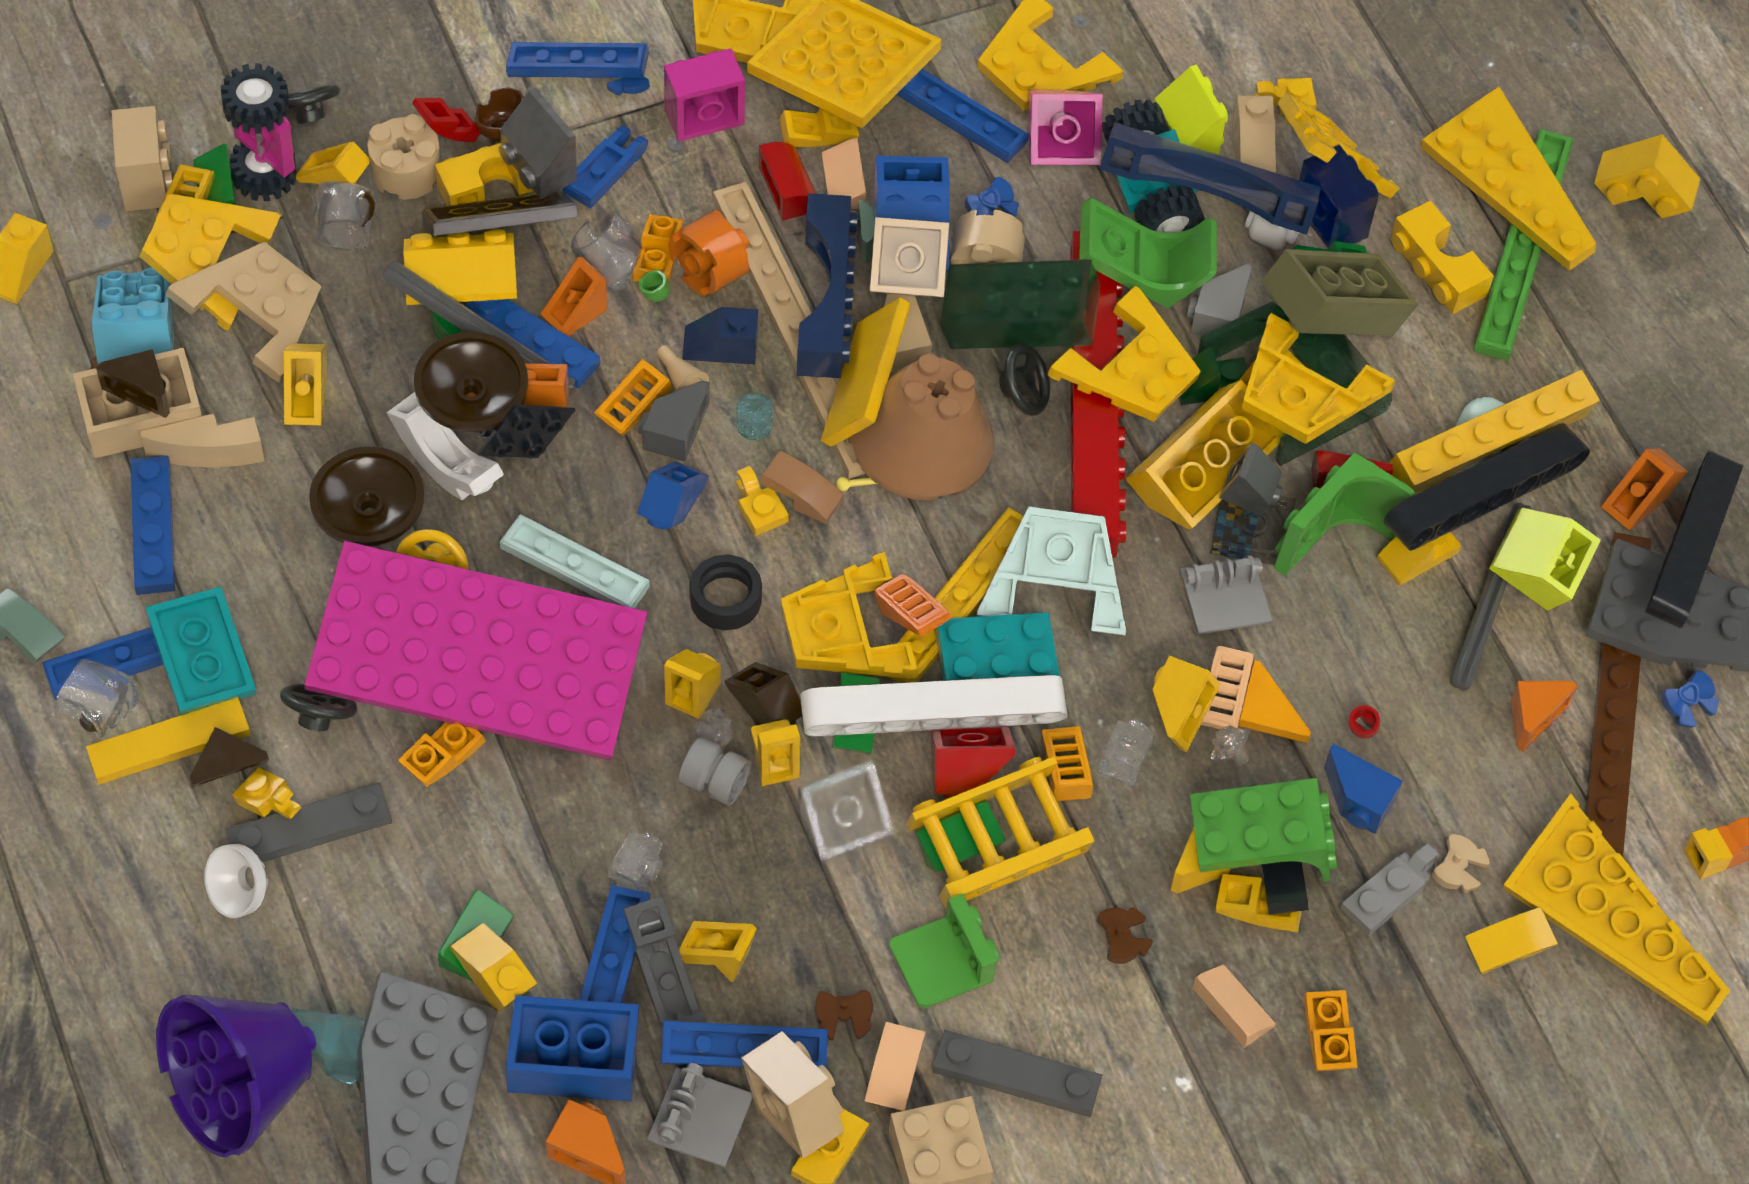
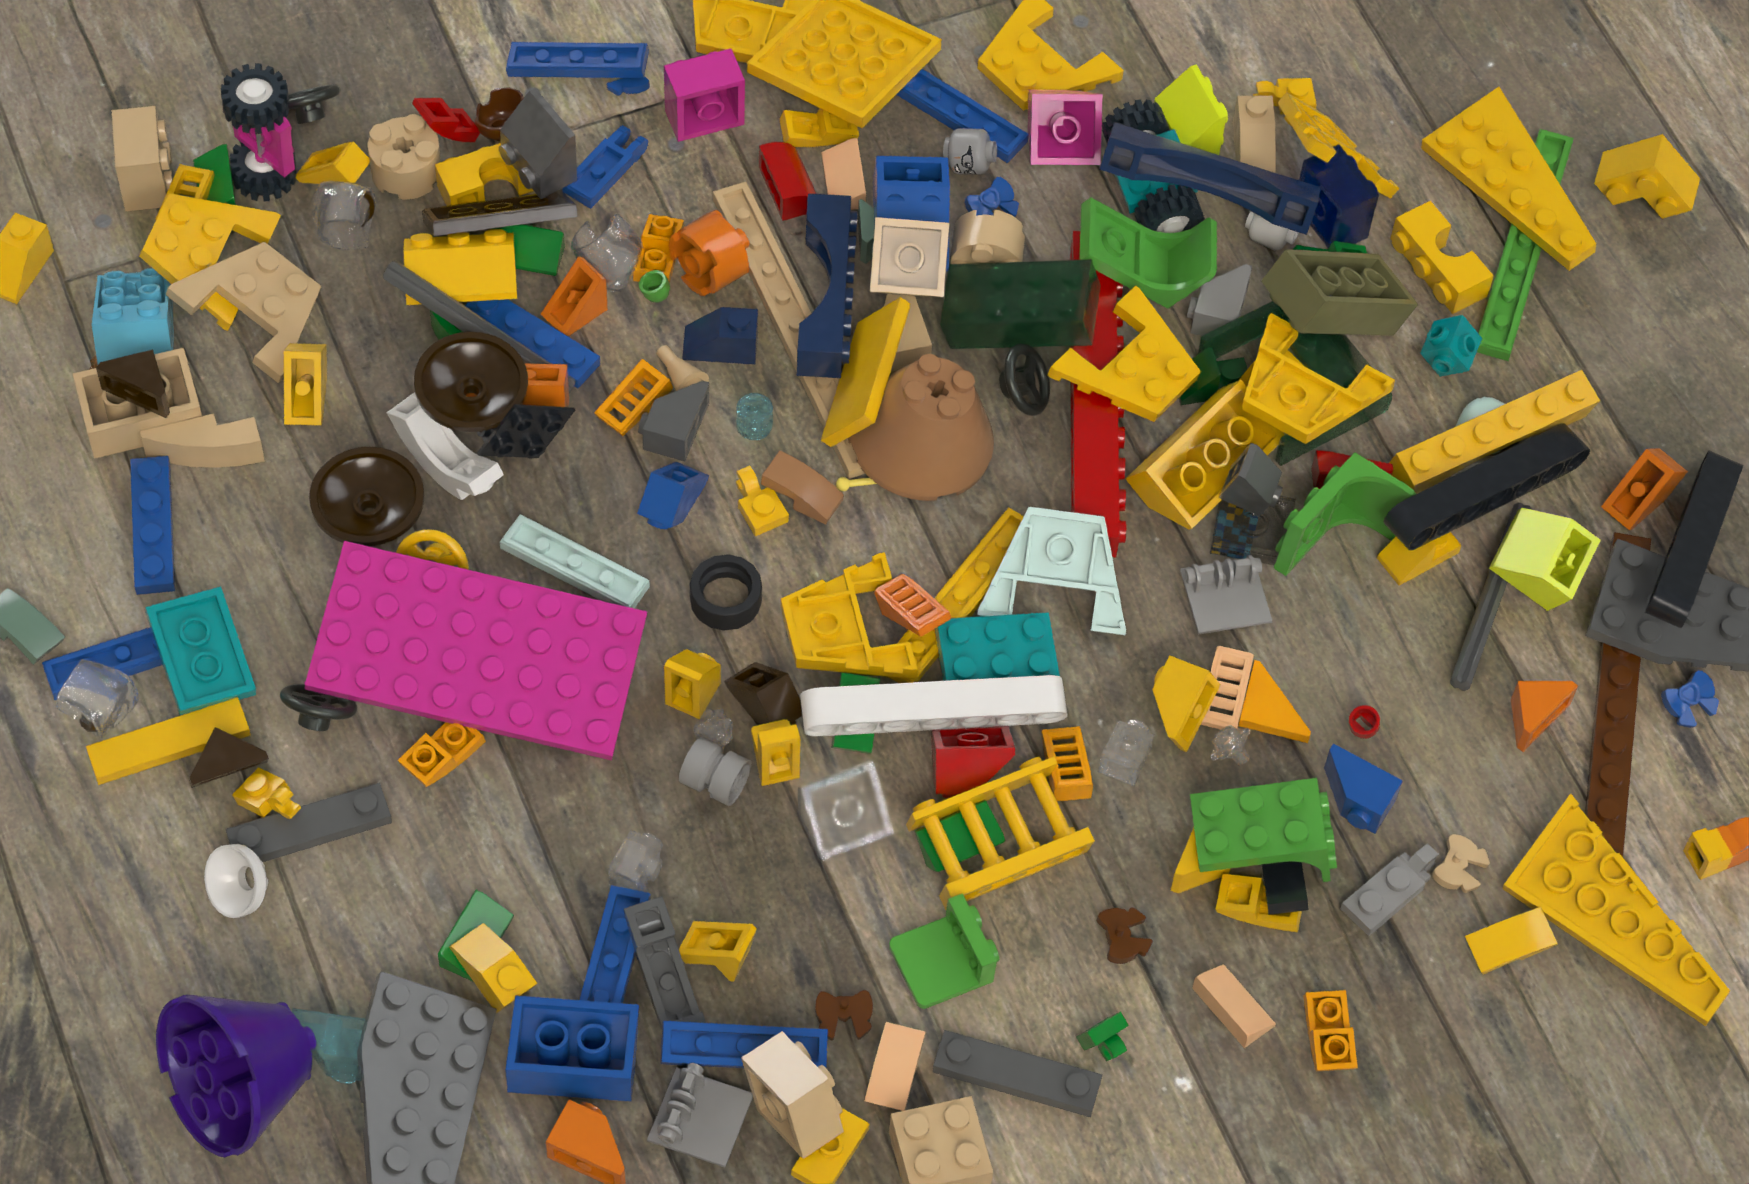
(537, 248): none -> green slope
(969, 151): none -> light grey head
(1105, 1036): none -> green tile
(1451, 345): none -> teal brick

